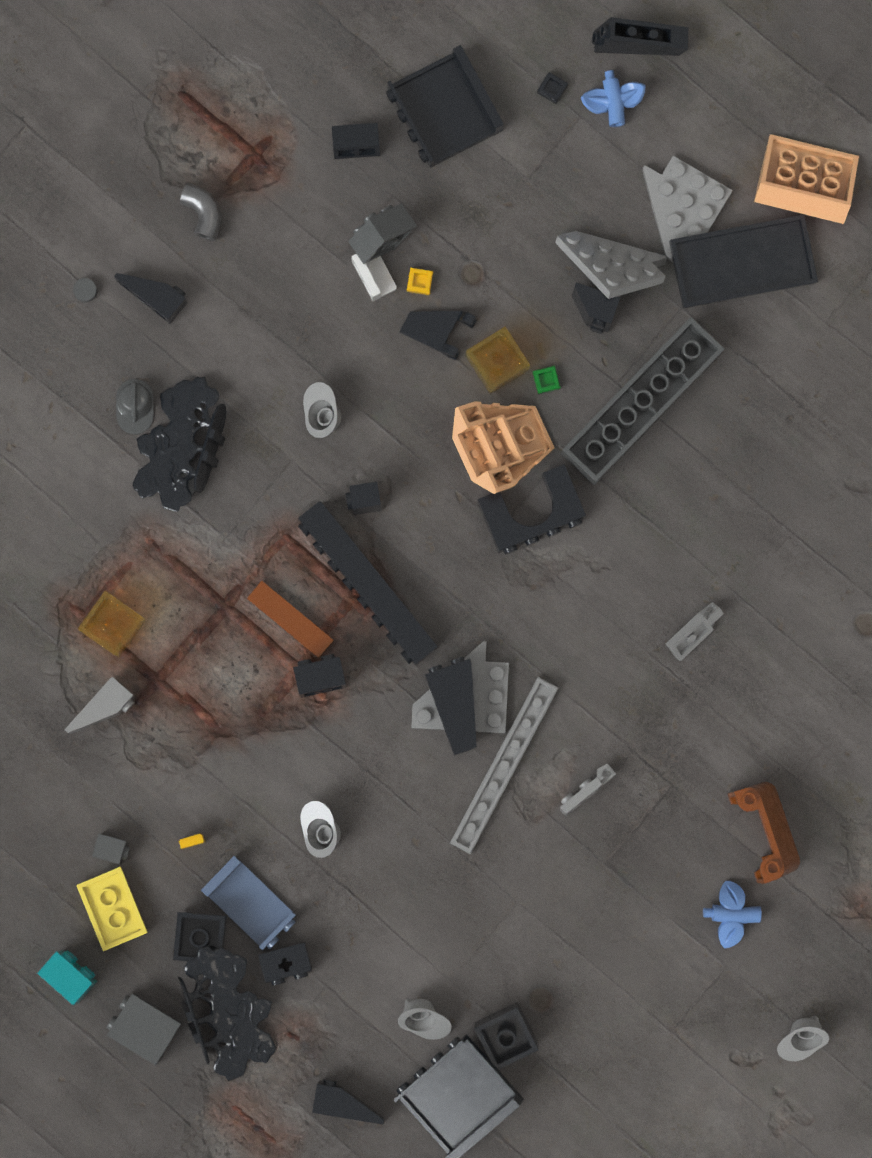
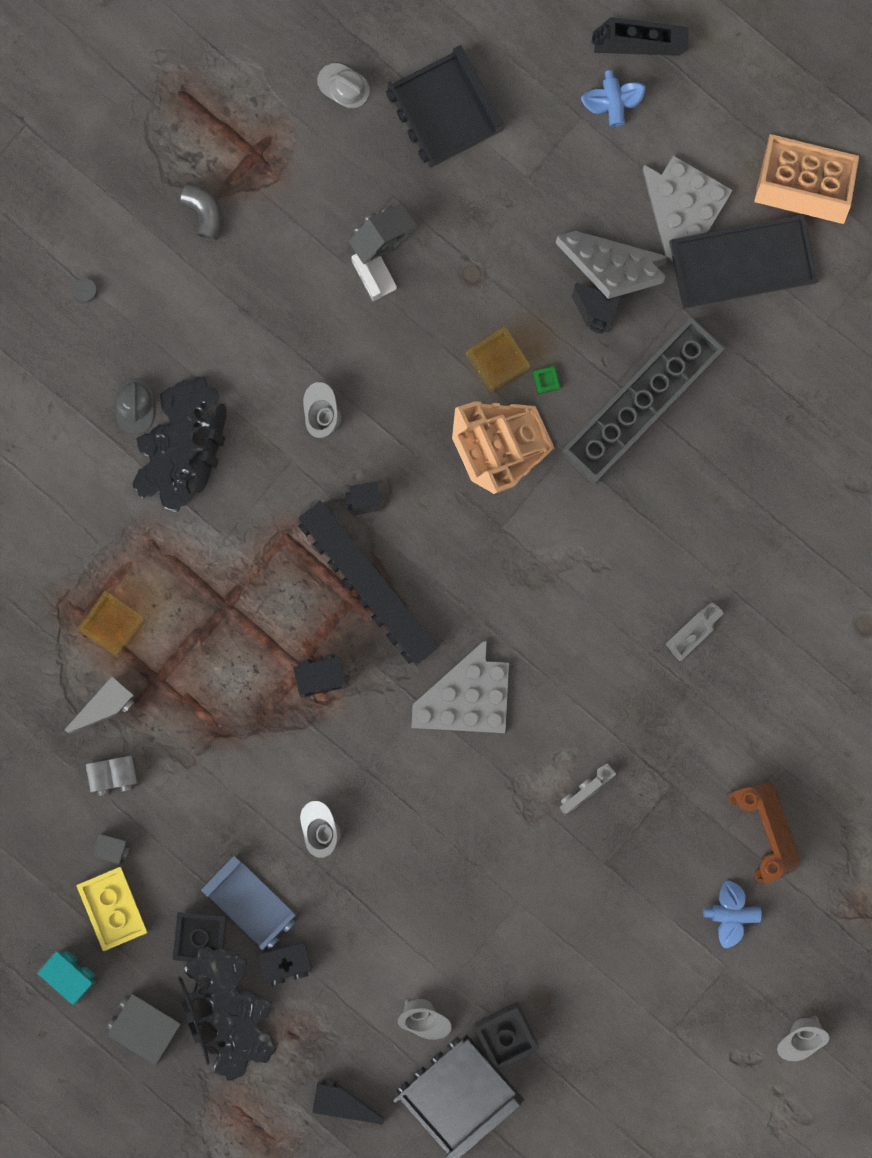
(112, 774): none -> flat silver brick
(156, 295): black slope -> none
(192, 841): yellow tile -> none
(290, 619): dark orange tile -> none
(343, 85): none -> light grey piece
(355, 141): black hinge -> none
(419, 281): yellow tile -> none
(435, 327): black flag -> none
(454, 701): black slope -> none
(504, 765): light grey tile -> none
(509, 534): black arch -> none
(552, 88): black tile -> none

